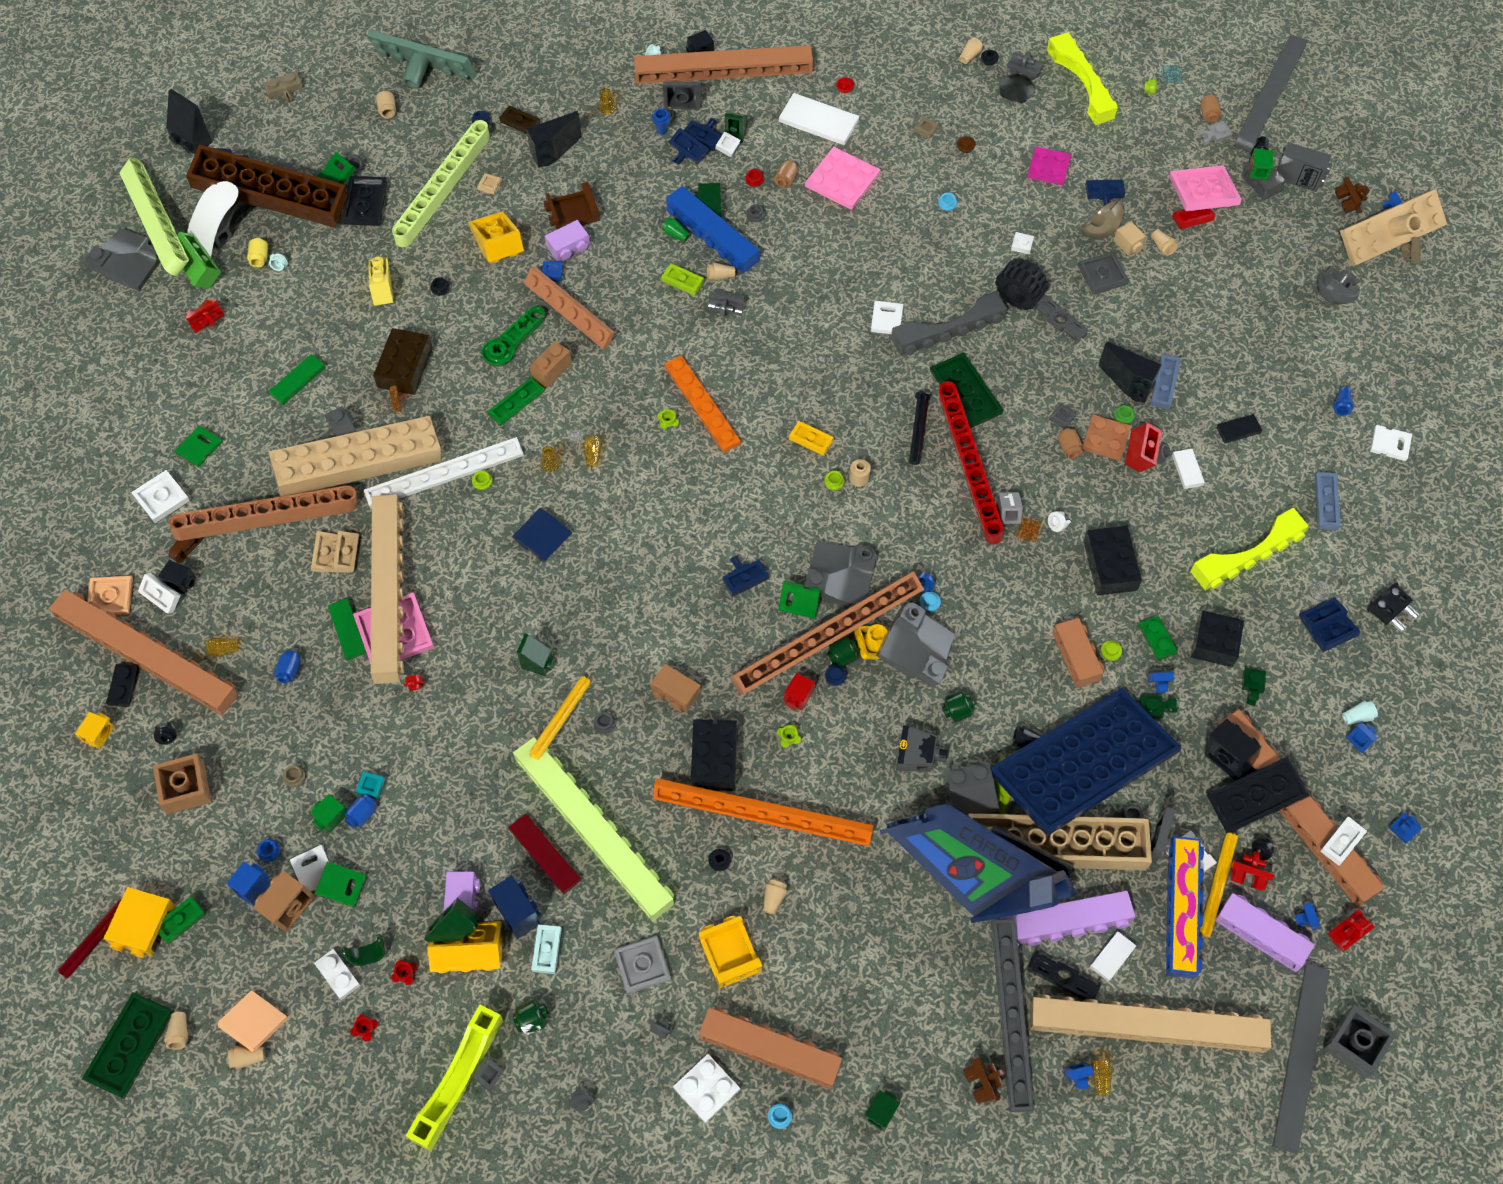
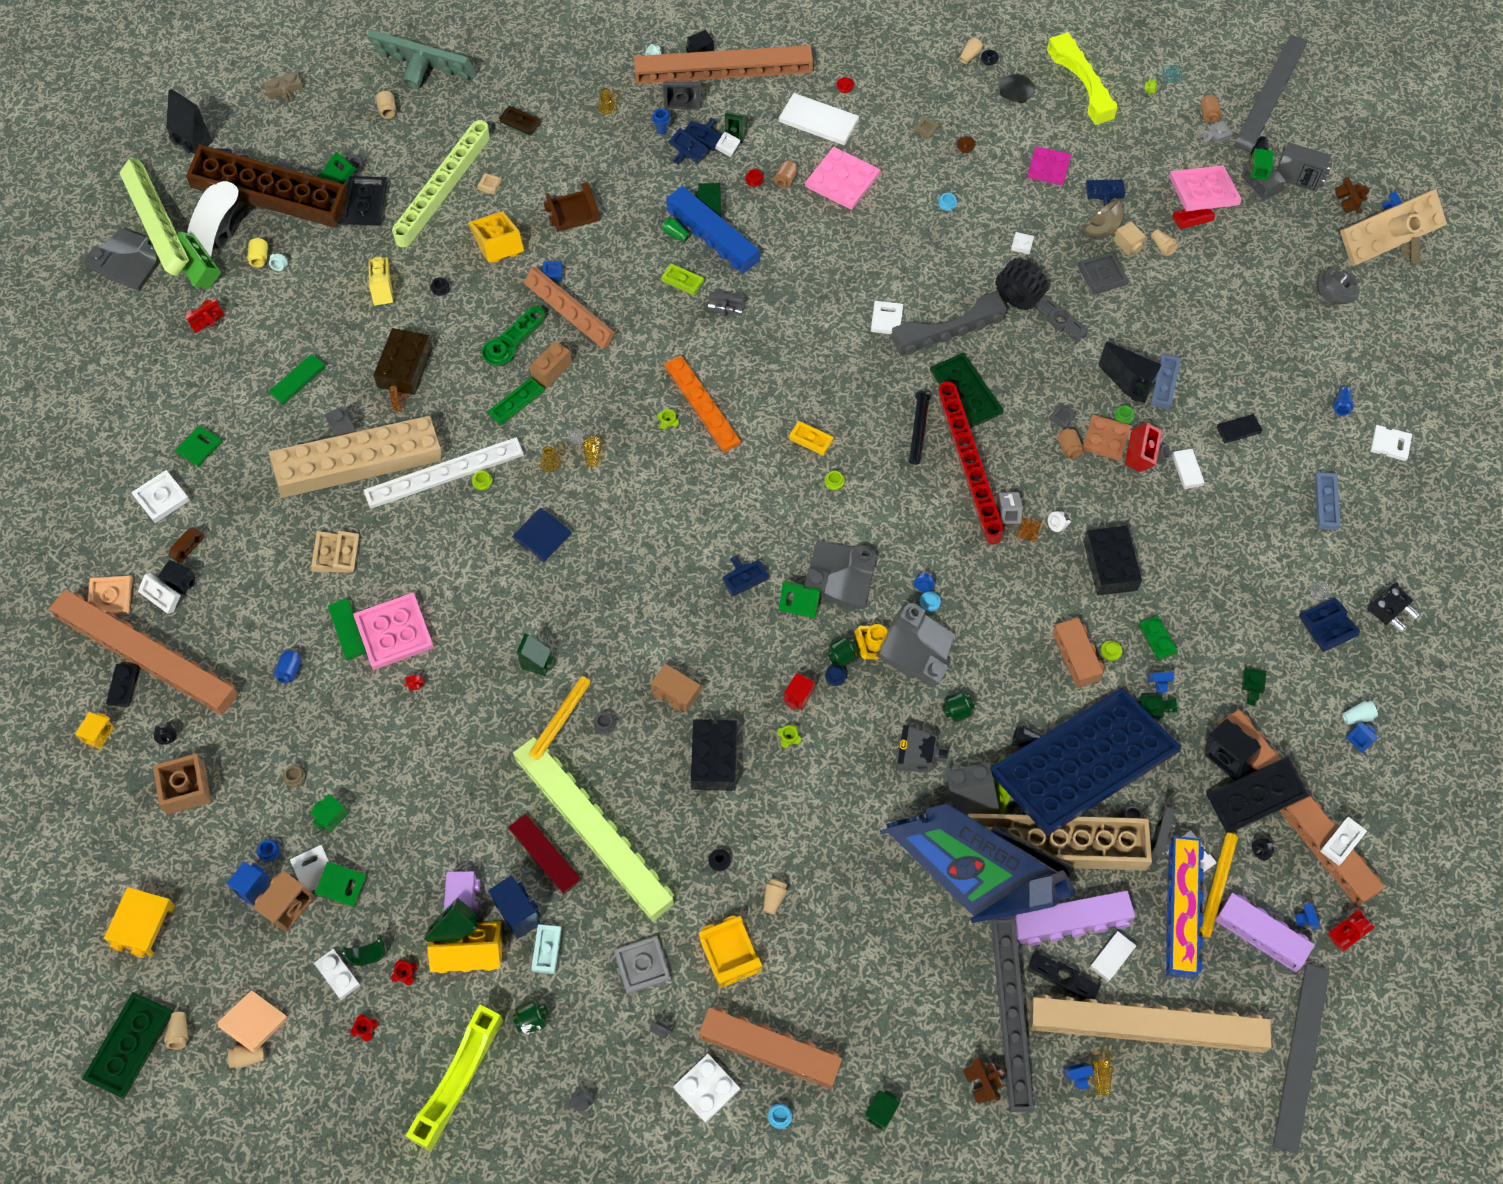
(88, 944): dark red axle -> none
(180, 920): green plate -> none
(221, 646): clear yellow cone -> none
(263, 513): nougat beam -> none
(360, 811): blue brick -> none
(370, 785): teal plate -> none
(386, 590): tan brick -> none
(480, 115): dark blue plate -> none
(487, 1073): dark grey plate -> none
(553, 138): black slope -> none
(567, 241): lavender brick -> none
(719, 271): tan cone -> none
(755, 208): dark grey plate -> none
(763, 812): orange plate -> none
(826, 633): nougat brick -> none
(859, 473): tan brick -> none
(1025, 65): dark grey hips -> none
(1215, 567): neon yellow arch -> none
(1217, 638): black brick -> none
(1260, 877): red hips -> none
(1359, 1042): dark grey brick -> none
(1405, 827): blue tile -> none

